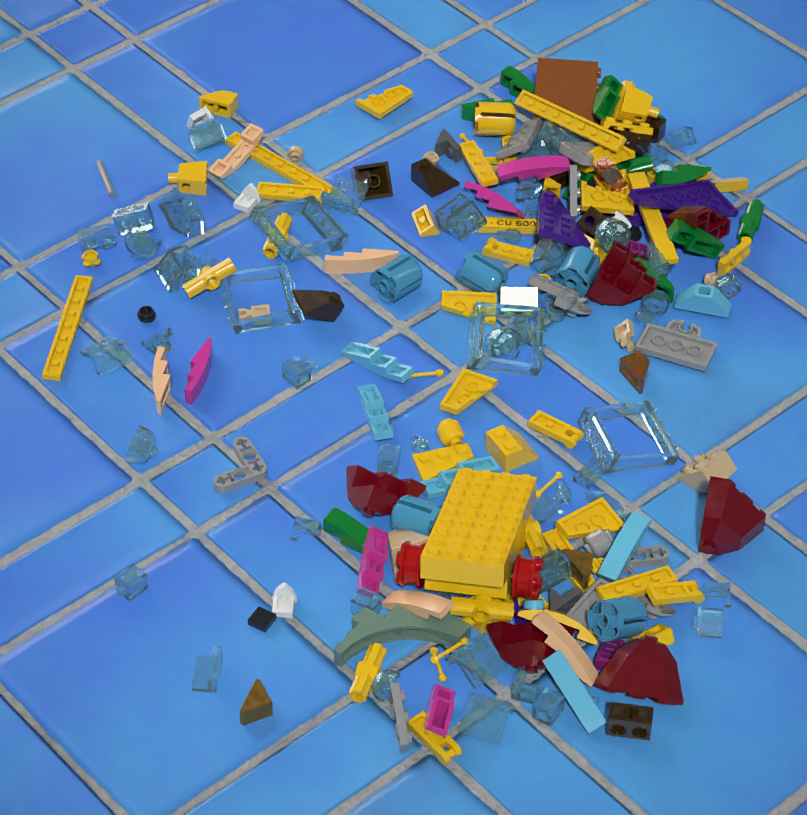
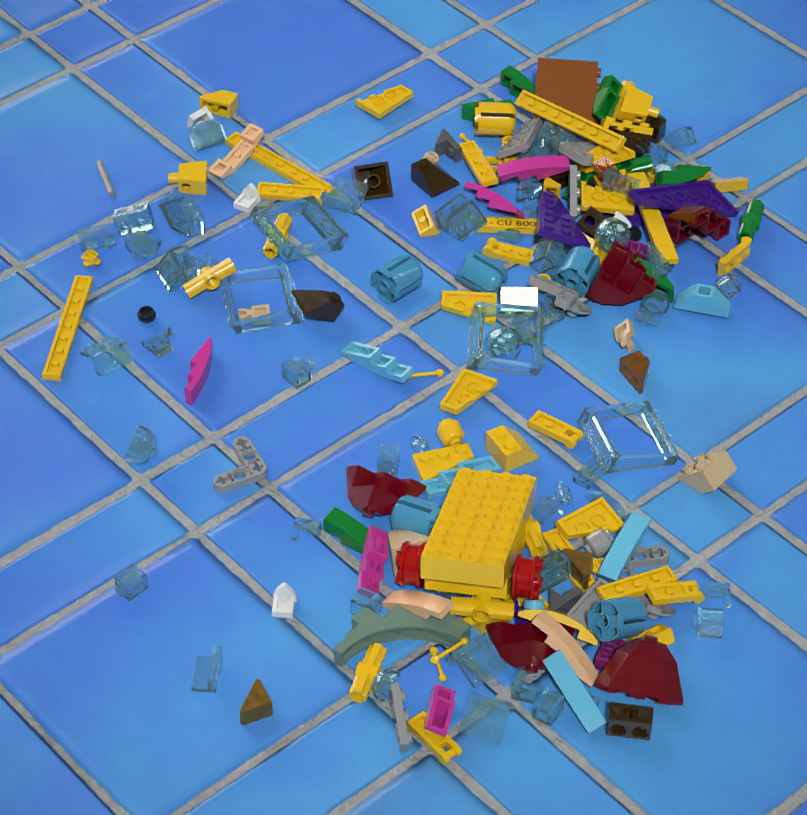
(161, 379): light nougat slope -> none
(262, 619): black tile -> none
(295, 153): tan plate -> none
(362, 262): light nougat slope -> none
(375, 412): medium azure slope -> none
(558, 475): yellow hinge -> none
(634, 181): none -> clear light blue slope
(677, 345): light grey plate -> none
(694, 239): green slope -> none
(710, 279): tan plate -> none
(728, 519): dark red brick -> none

